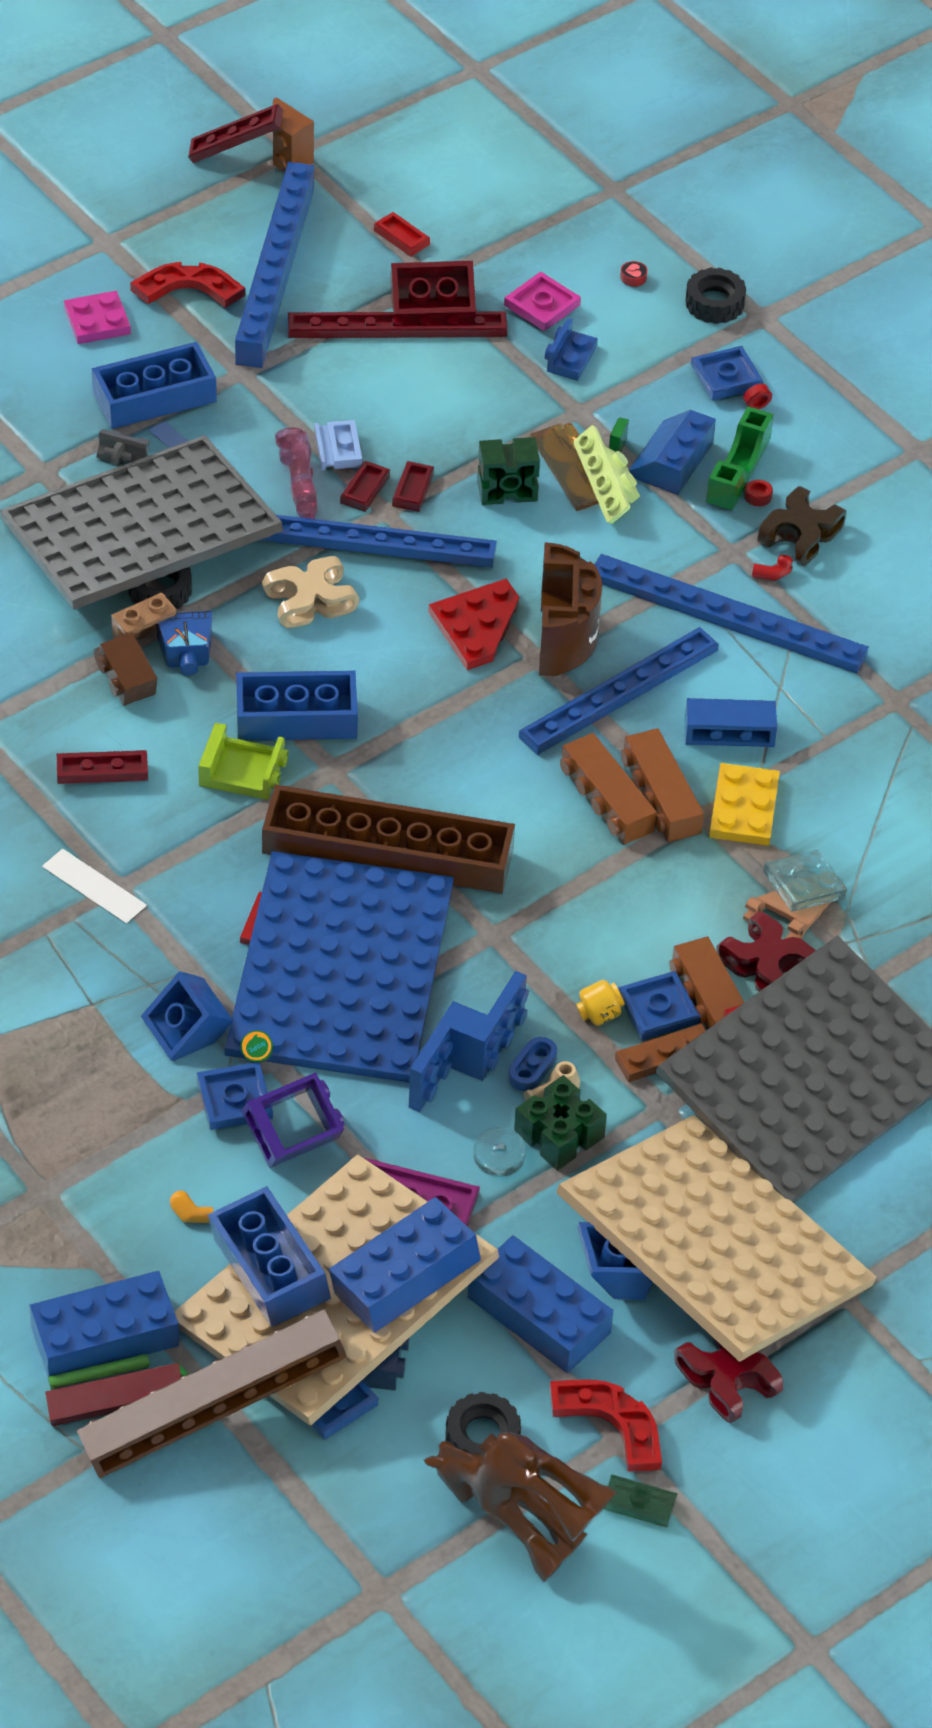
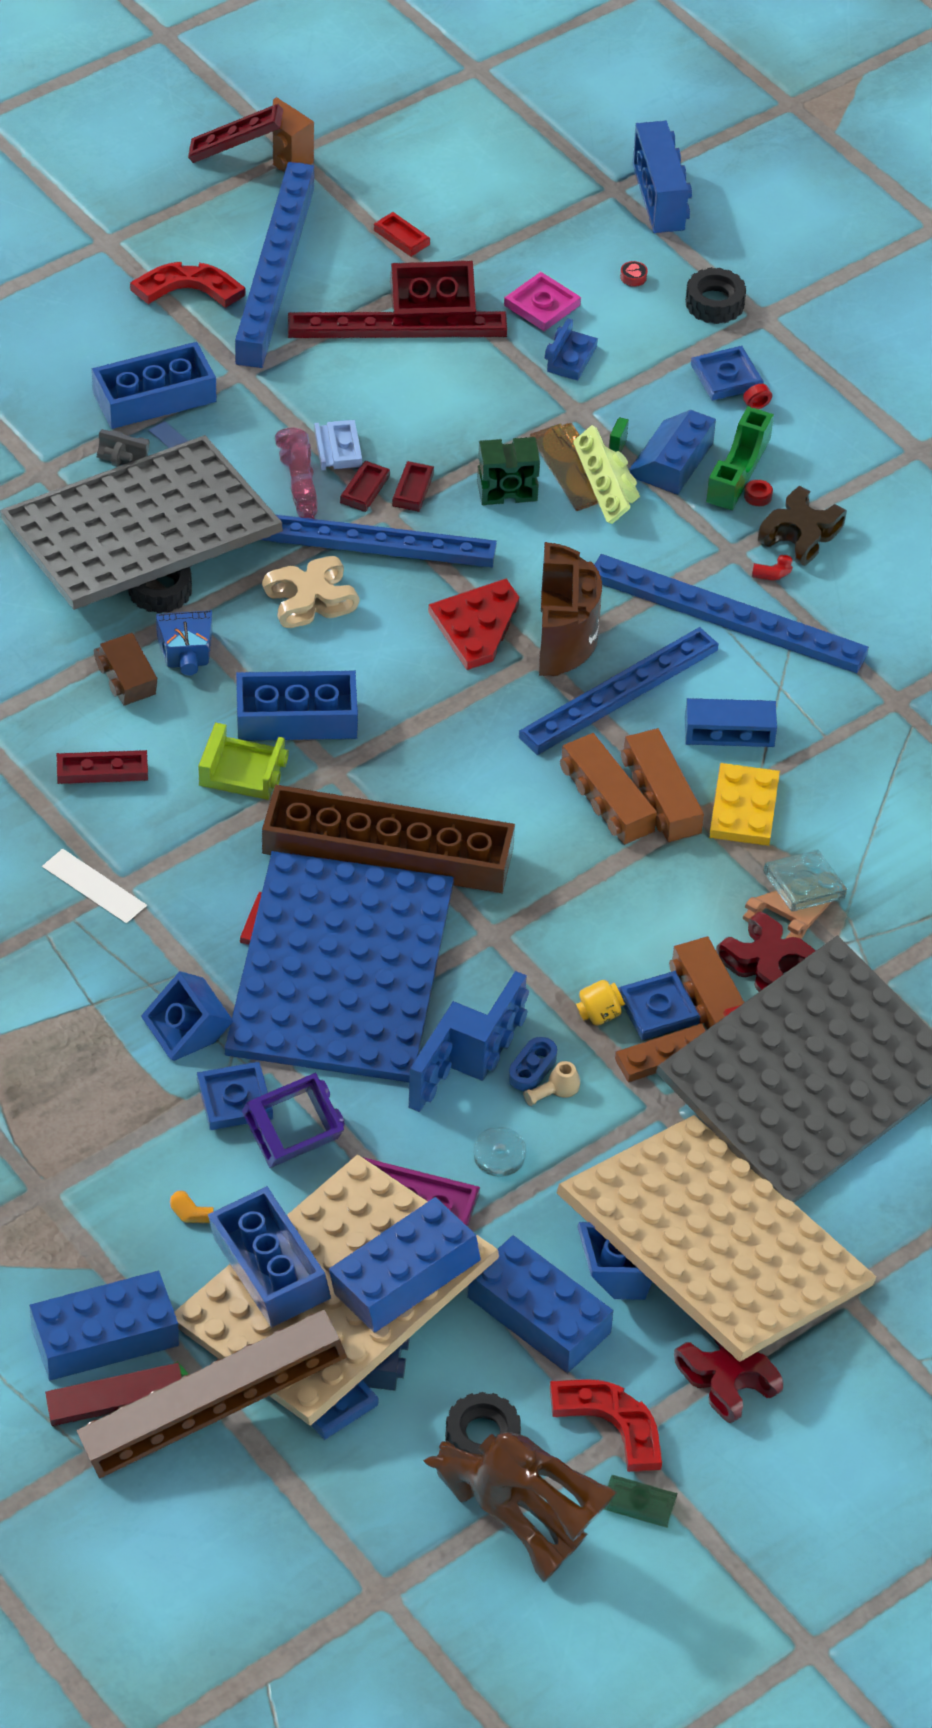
(97, 317): dark pink plate -> none
(98, 1371): bright green bar -> none
(142, 616): medium nougat bracket -> none
(257, 1046): green tile -> none
(560, 1122): dark green brick -> none
(661, 176): none -> blue brick

